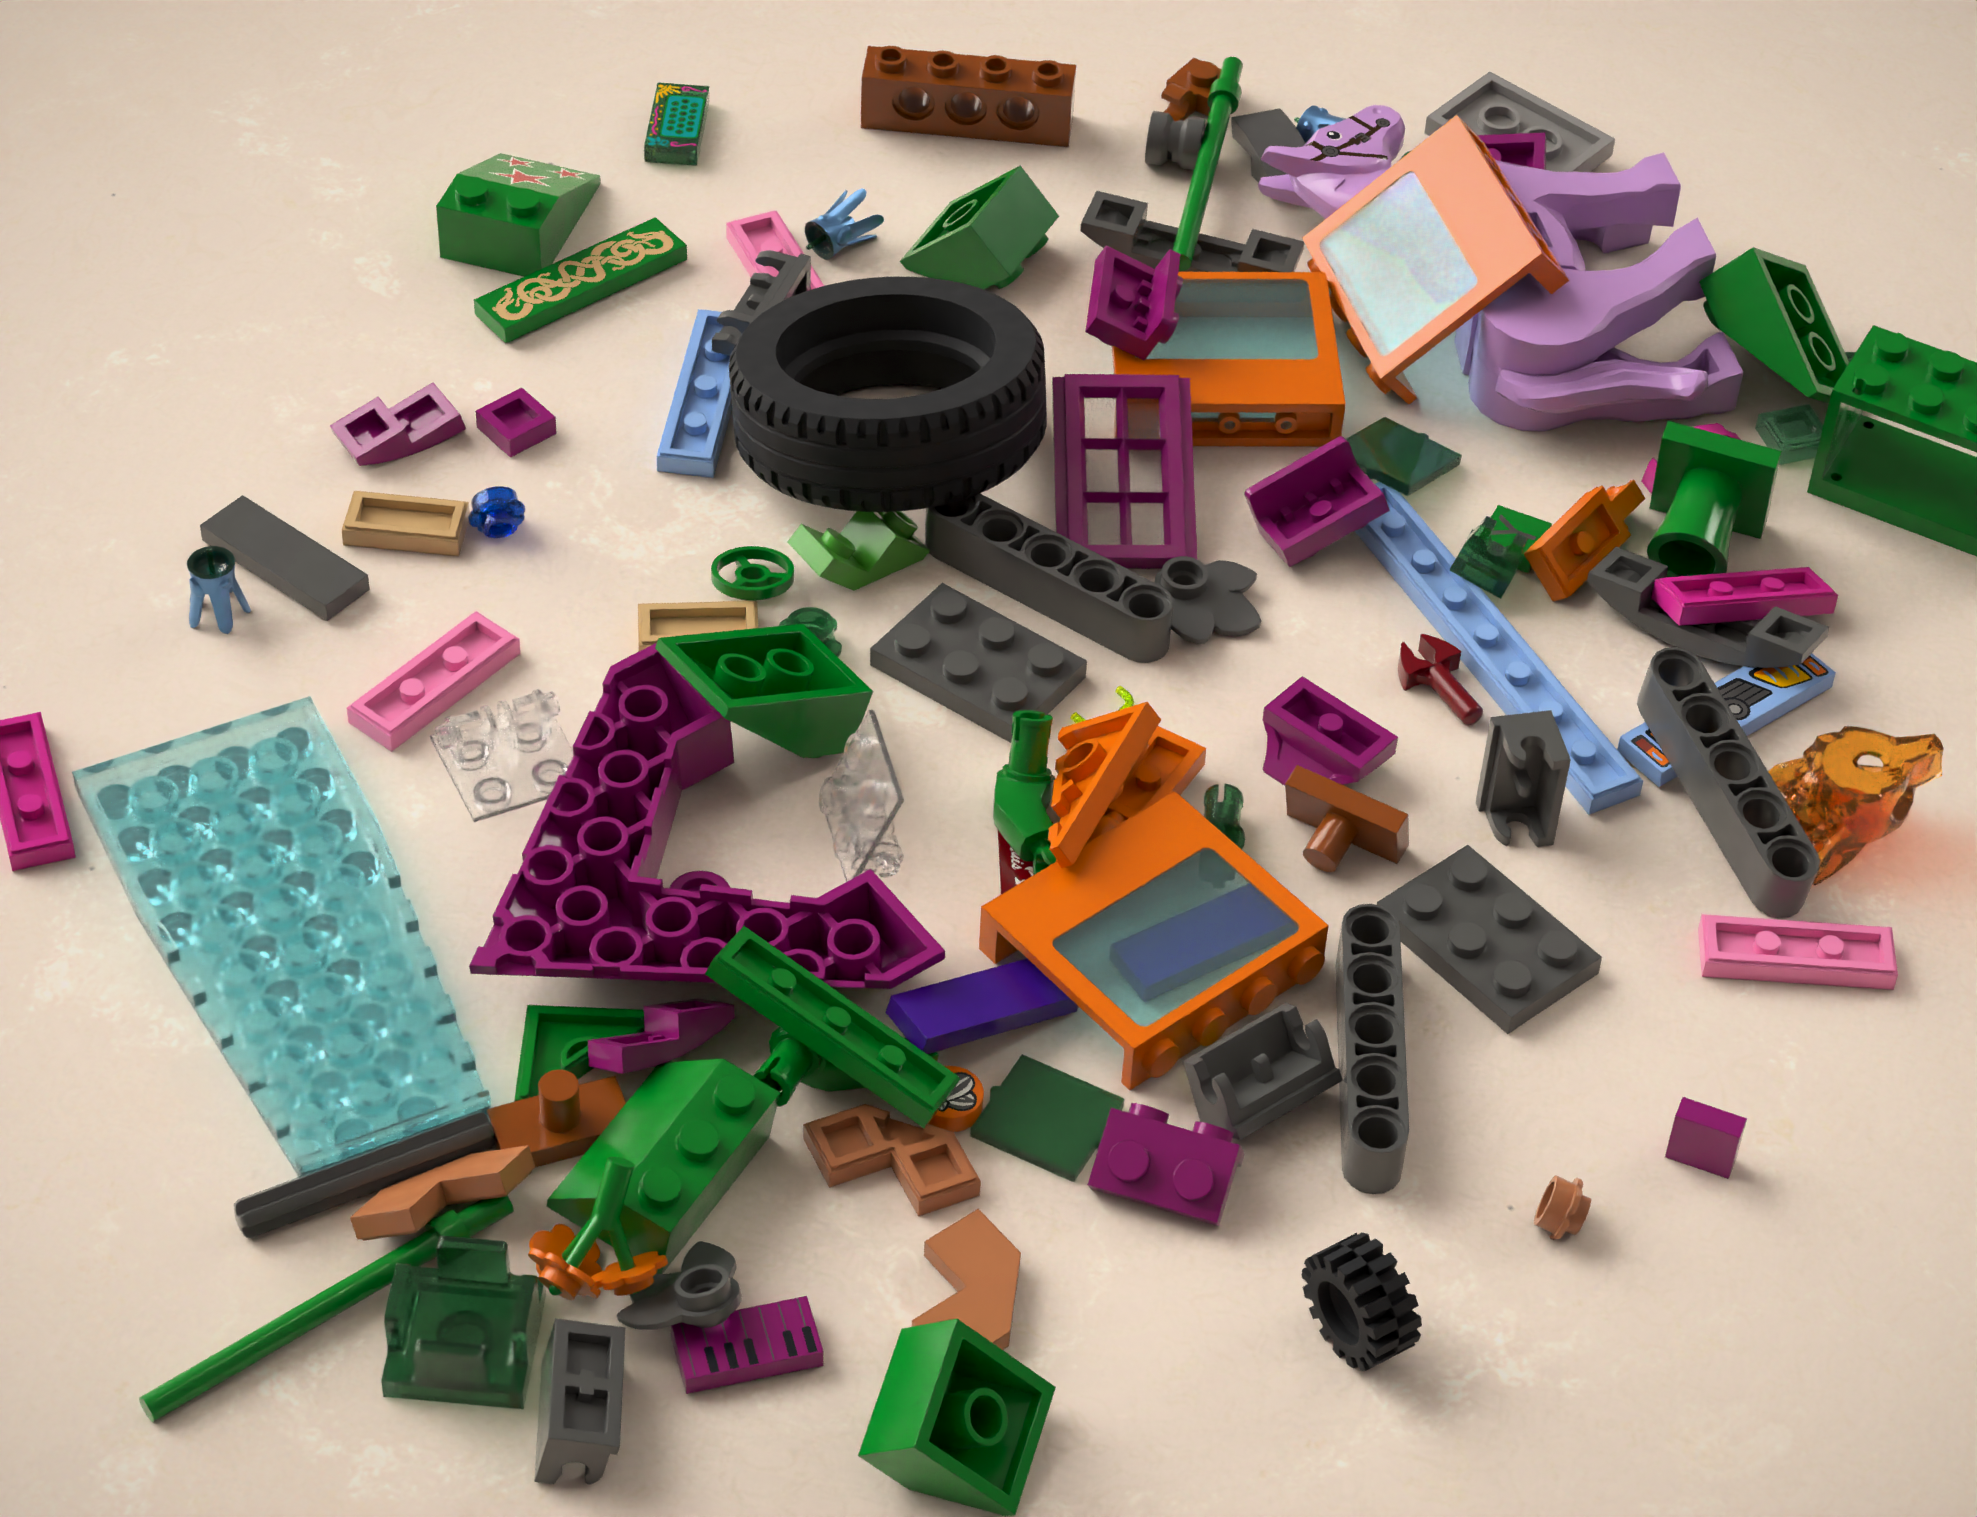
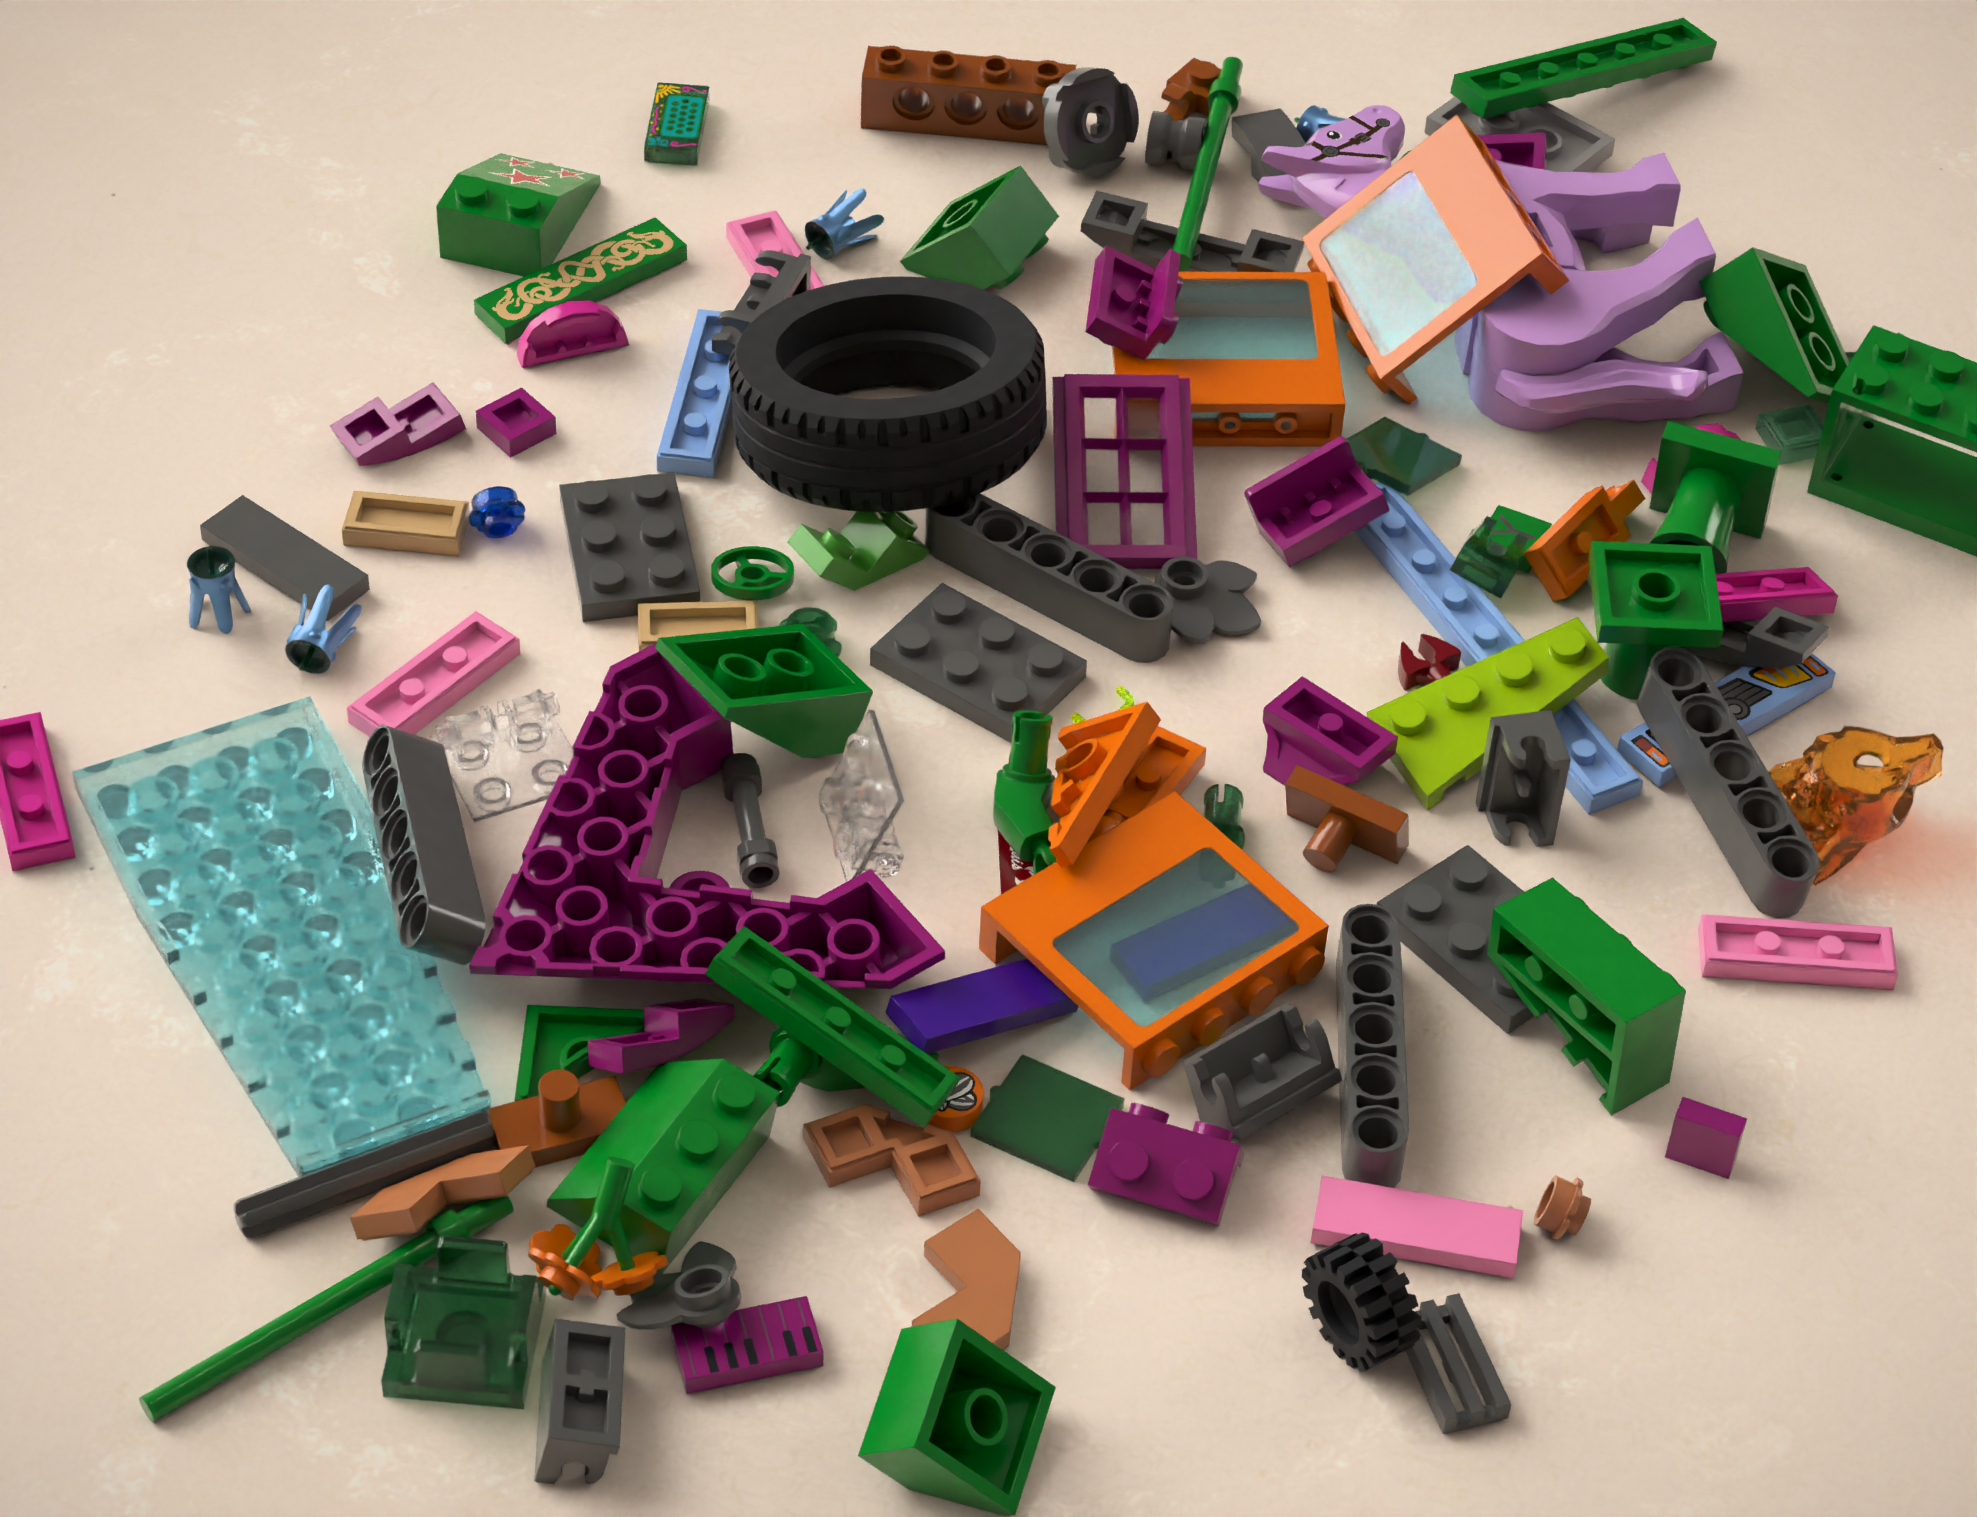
(312, 646): none -> flat silver piece
(423, 845): none -> dark grey beam
(569, 332): none -> dark pink tile
(628, 544): none -> dark grey plate
(755, 853): none -> dark grey bar
(1065, 118): none -> dark grey plate
(1420, 1225): none -> bright pink tile
(1448, 721): none -> lime wing
(1475, 1414): none -> dark grey tile
(1582, 67): none -> green plate
(1593, 986): none -> green wedge
(1649, 602): none -> green plant

